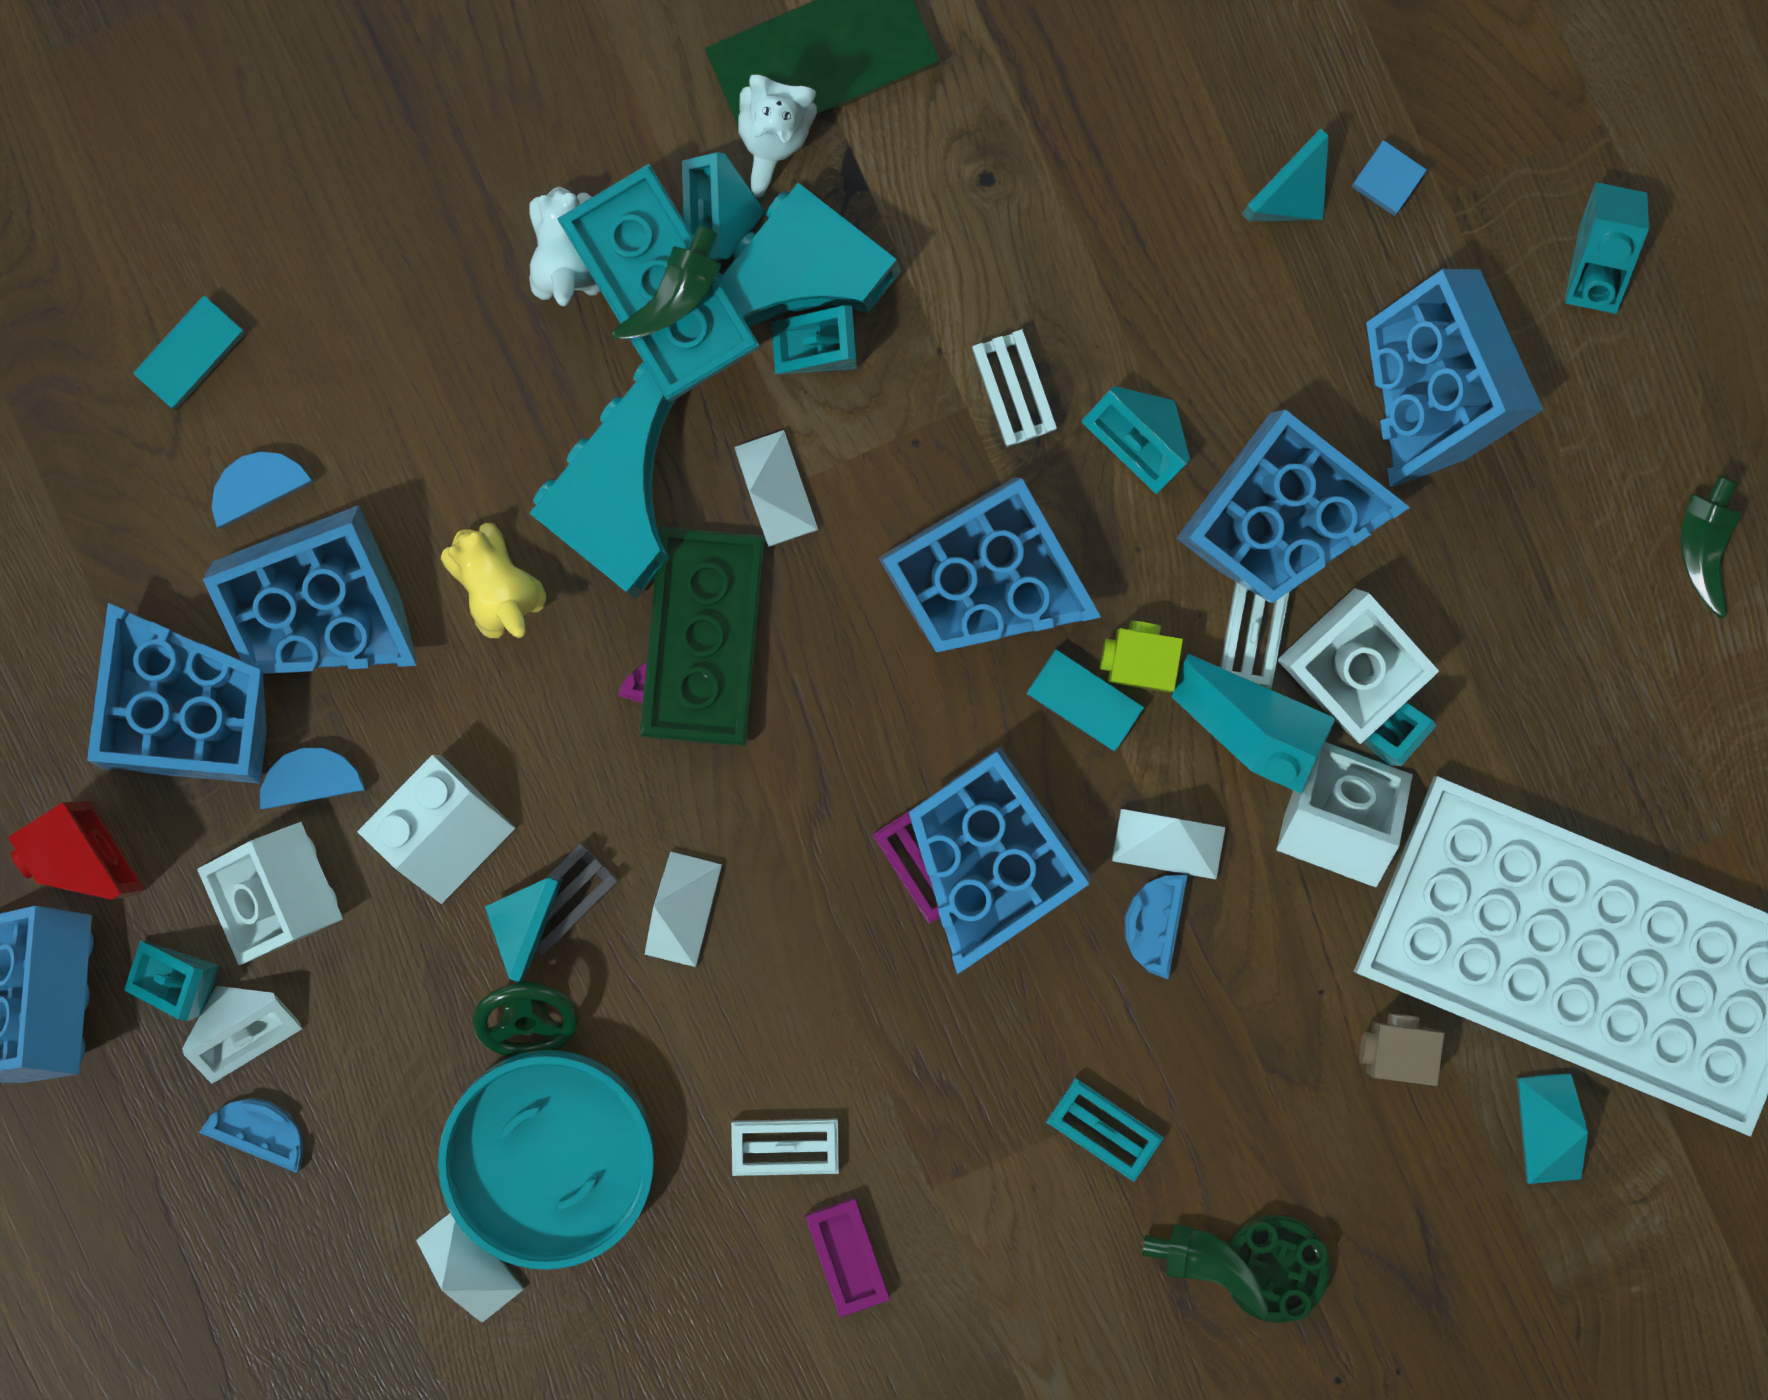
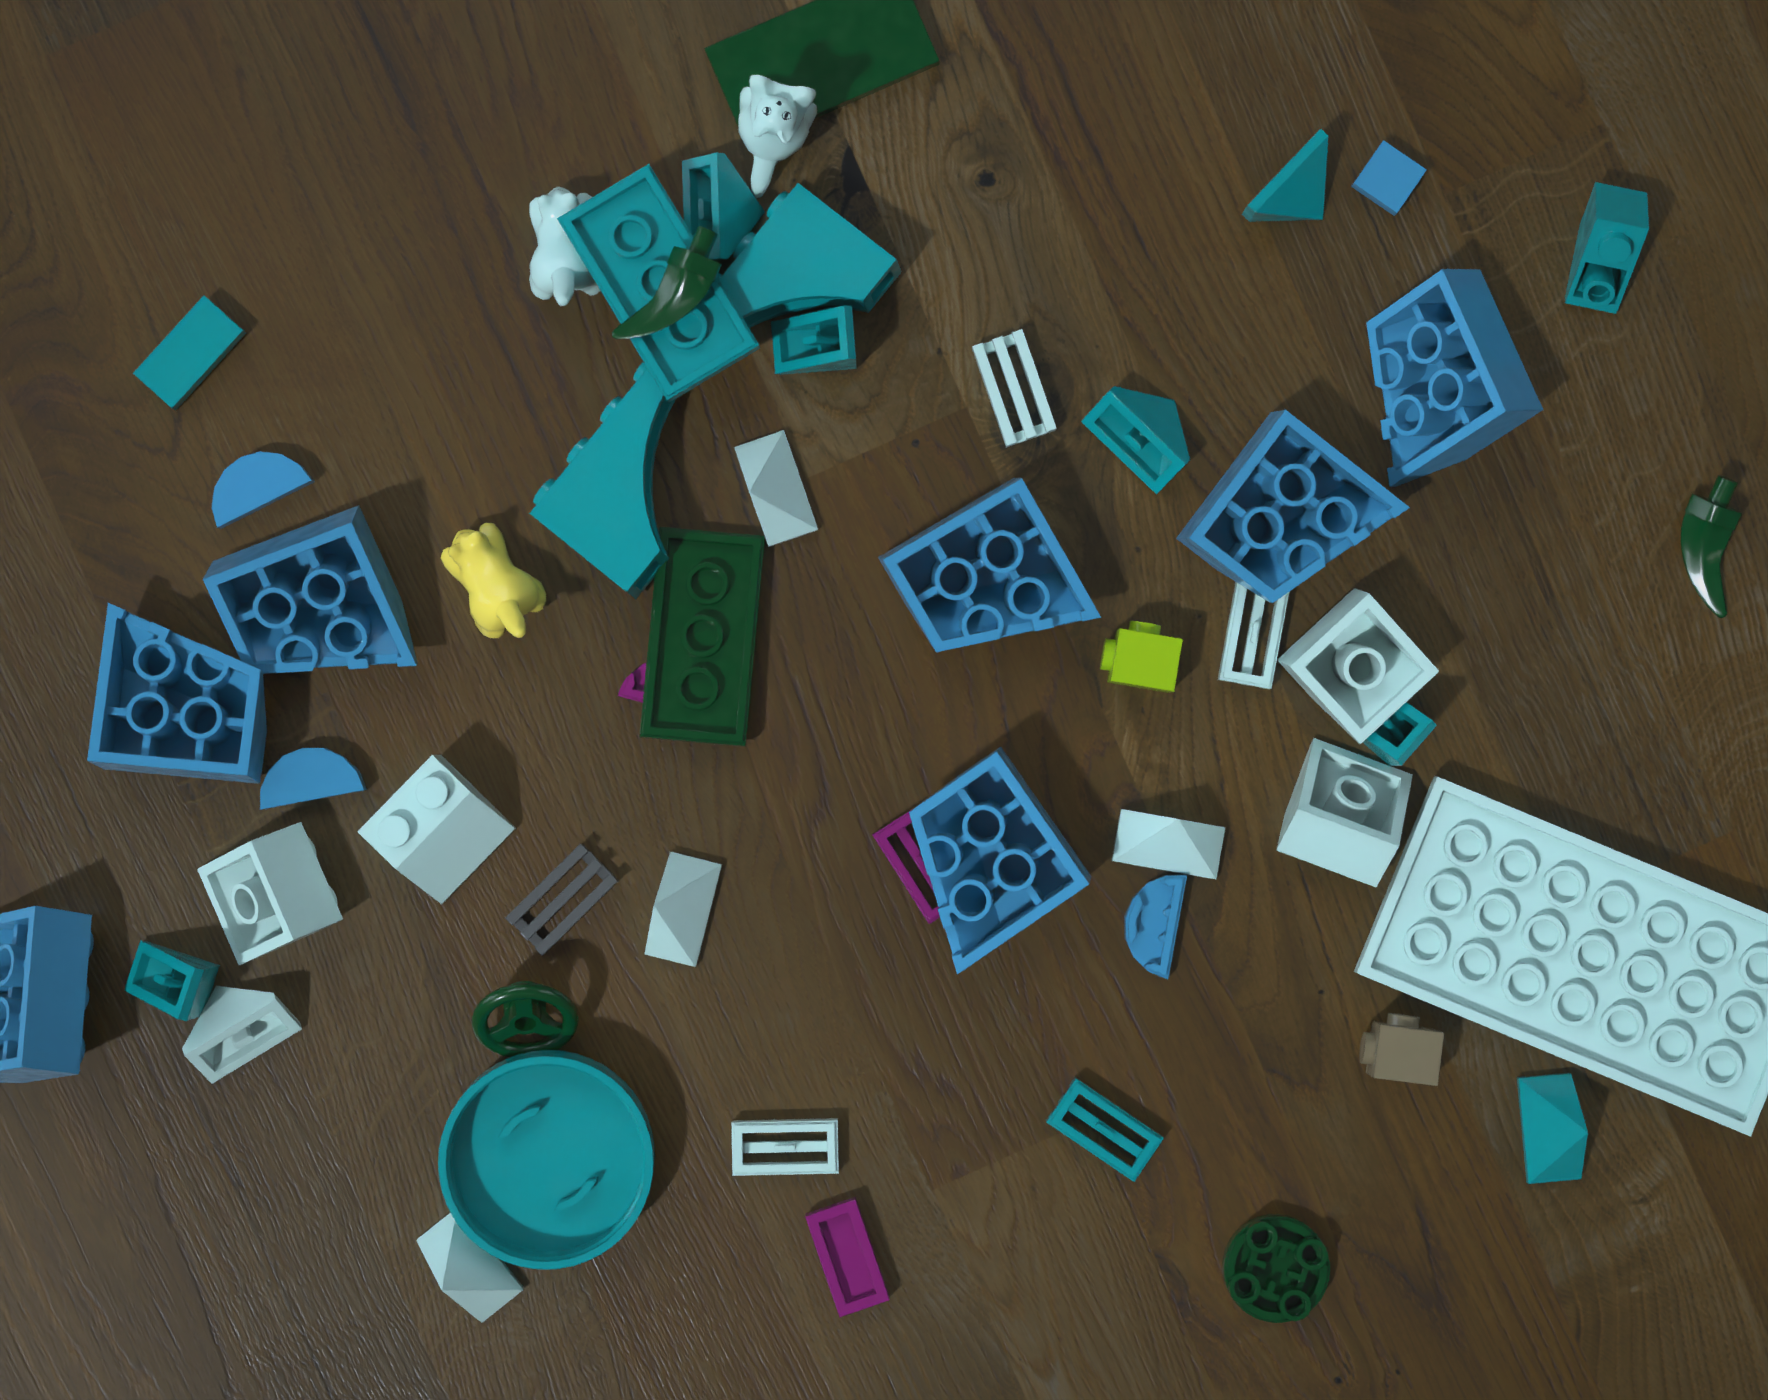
(74, 853): red slope -> none
(259, 1130): dark azure tile -> none
(520, 922): teal slope -> none
(1084, 700): teal tile -> none
(1207, 1258): dark green bar -> none
(1254, 723): teal slope -> none

